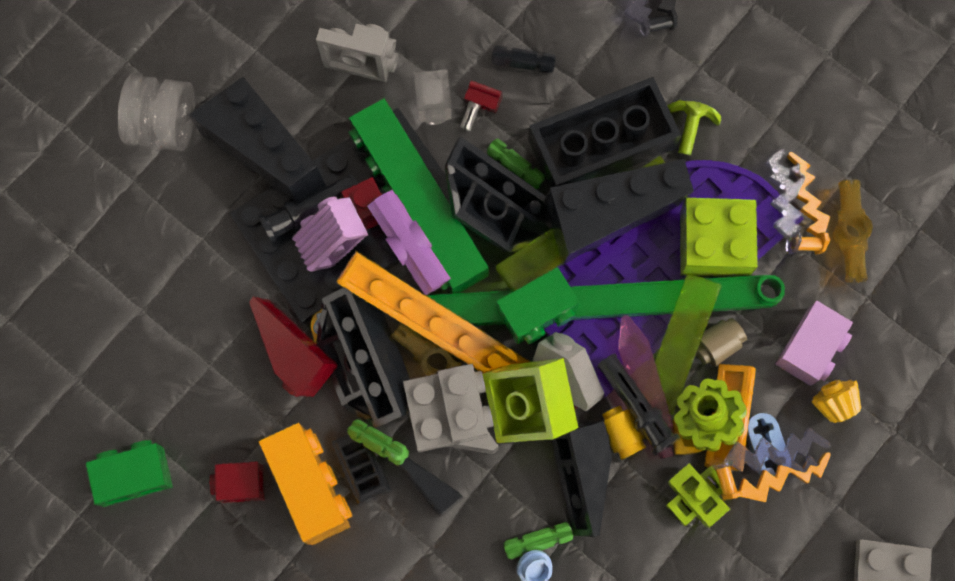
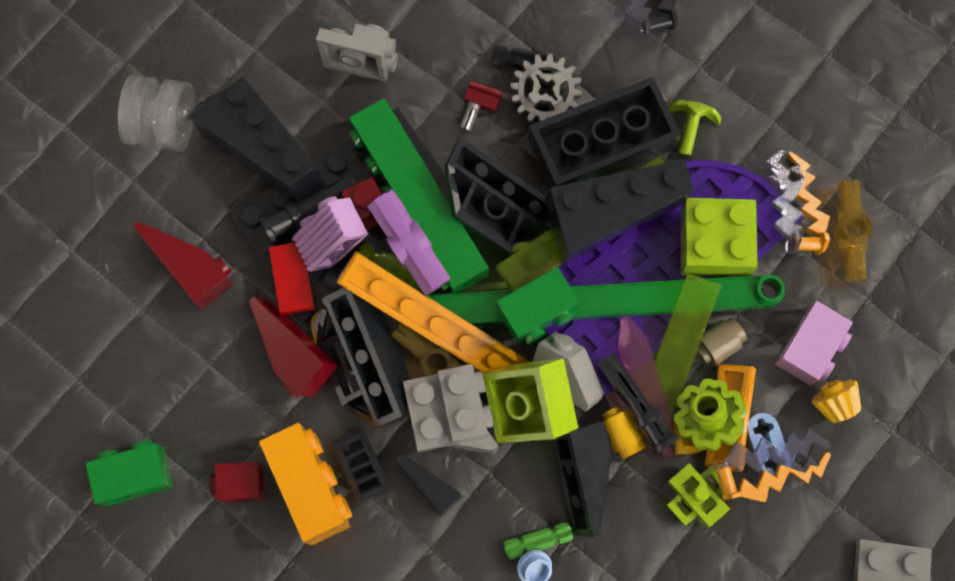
(191, 266): none -> dark red slope
(291, 279): none -> red tile
(378, 442): bright green axle -> none
(390, 263): none -> clear neon green arm
(433, 96): clear brick -> none
(515, 163): bright green axle -> none
(537, 78): none -> light grey gear

